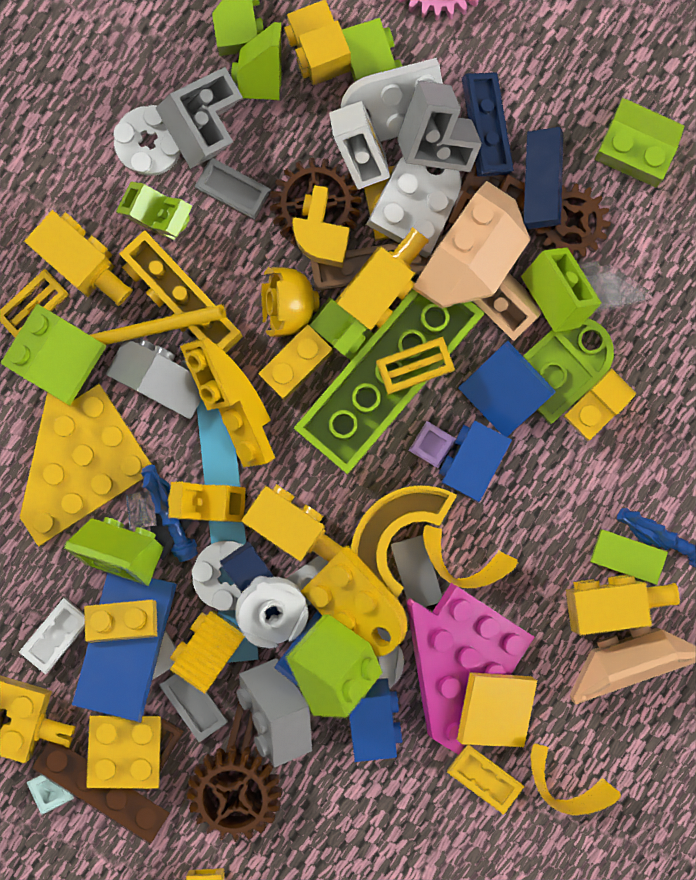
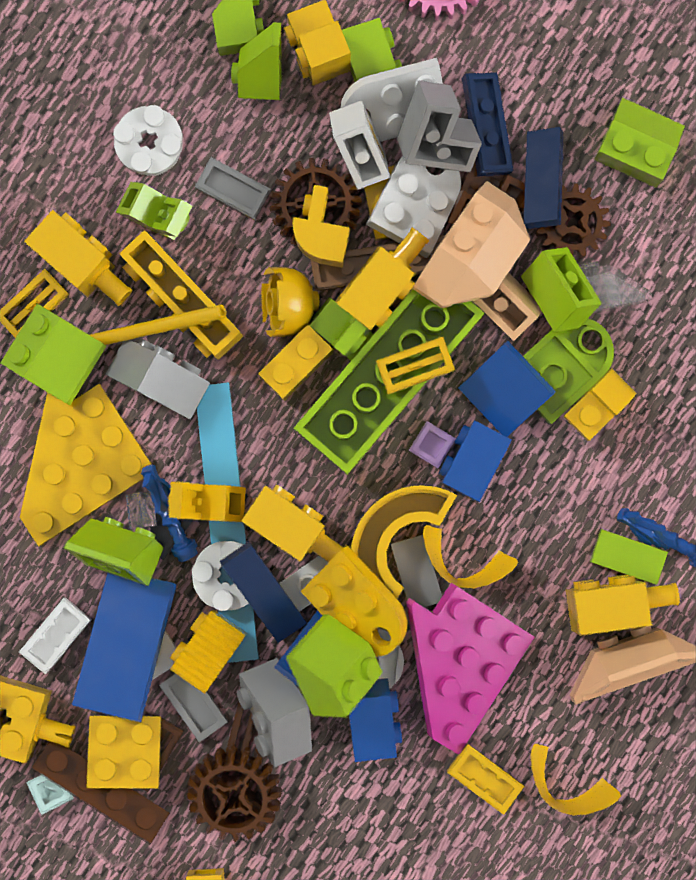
(120, 621): yellow plate -> none
(194, 116): light grey brick -> none
(228, 389): yellow slope -> none
(266, 593): white plate -> none
(497, 710): yellow tile -> none

